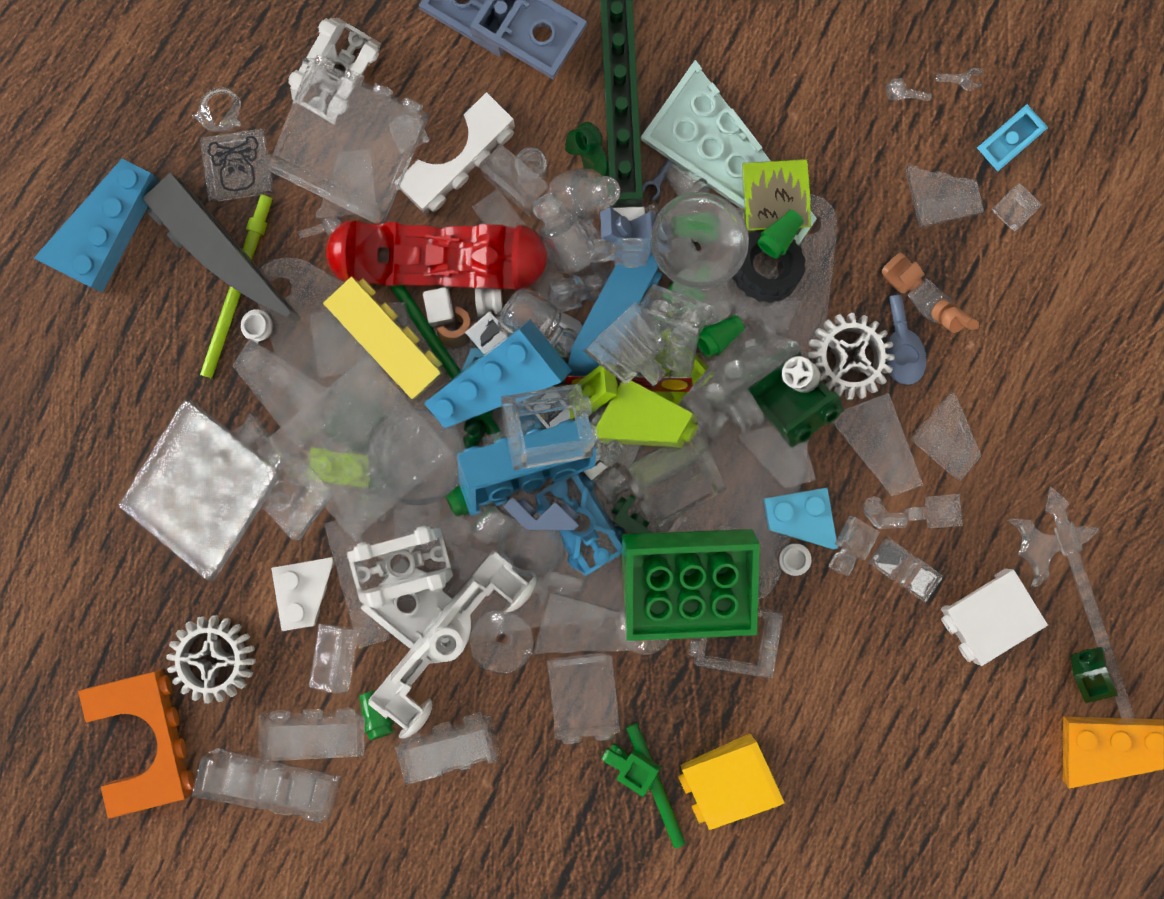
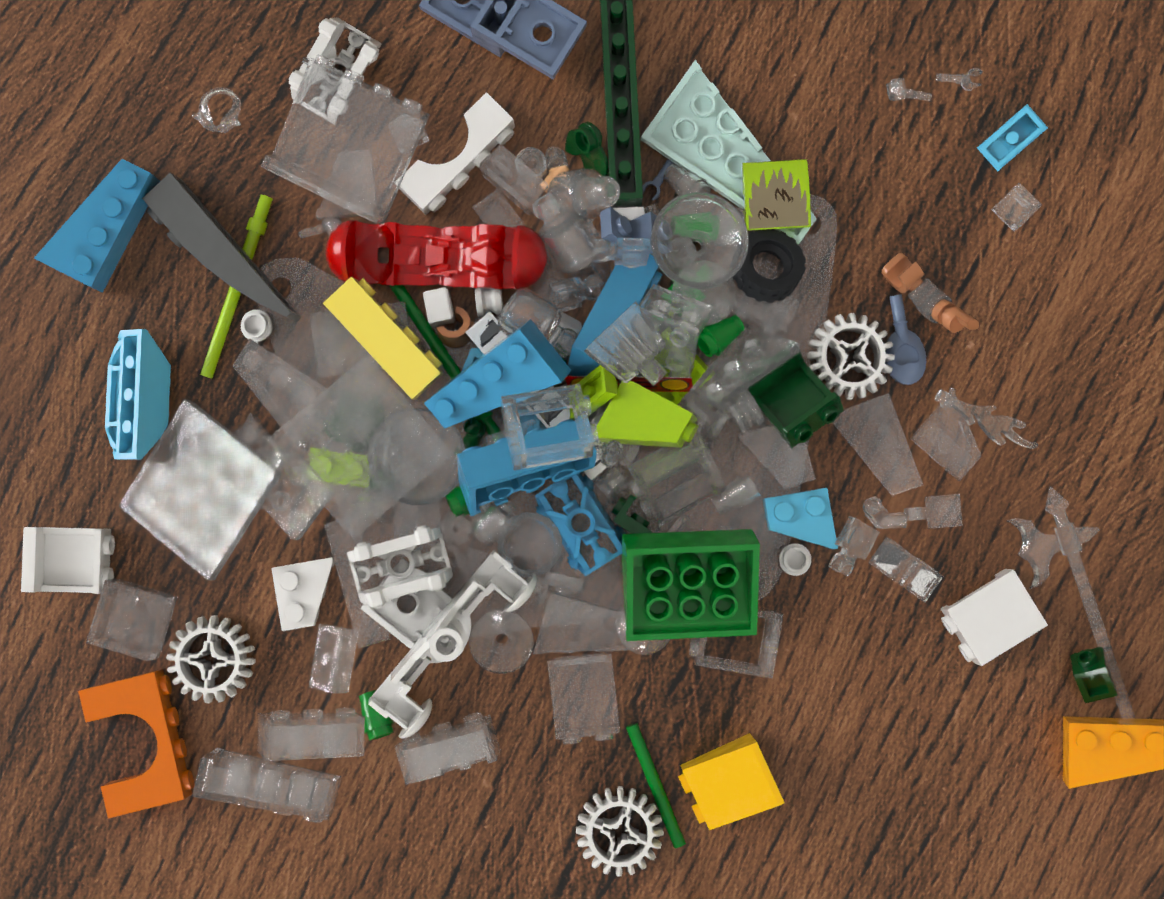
(66, 559): none -> white panel
(131, 619): none -> clear brick
(136, 395): none -> medium azure wedge
(234, 165): clear tile -> none
(554, 518): sand blue slope -> none
(556, 162): none -> clear arm
(610, 857): none -> white gear
(635, 770): green plate -> none
(739, 493): none -> clear cone
(779, 236): green cone -> none
(794, 371): white wheel -> none
(942, 197): clear wing -> none
(989, 424): none -> clear piece

